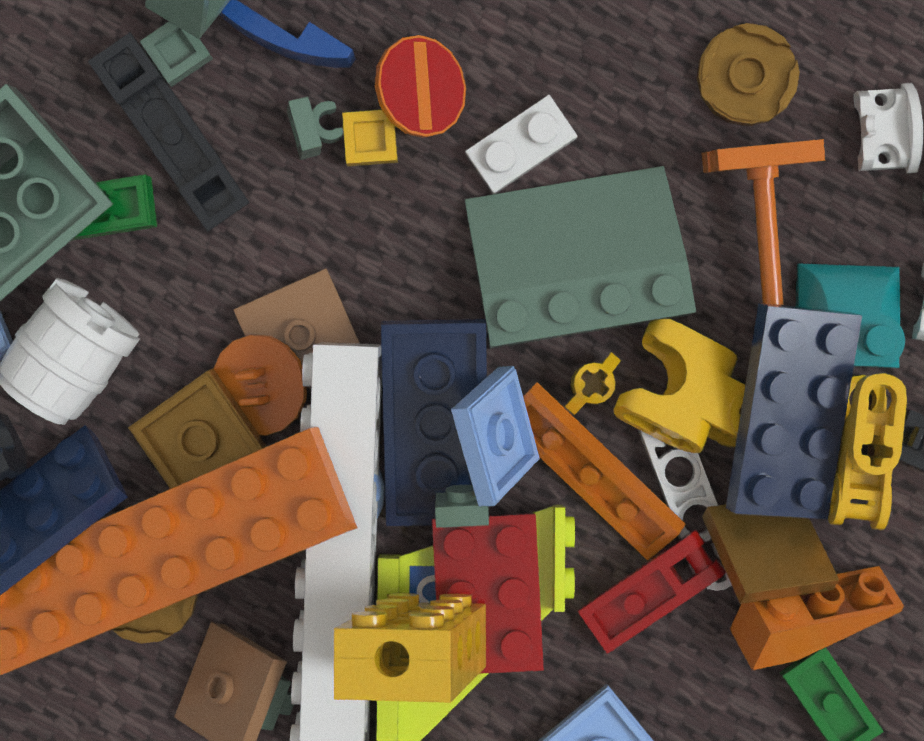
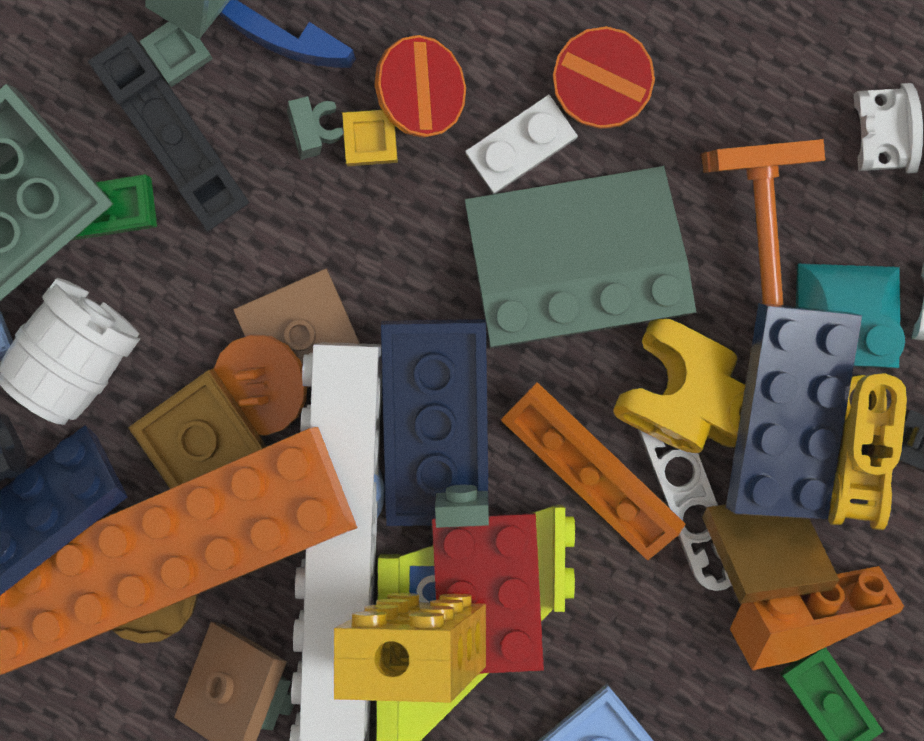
(495, 435): light blue plate -> none
(592, 383): yellow piece -> none
(603, 77): none -> red piece
(650, 592): red plate -> none
(737, 89): pearl gold tile -> none

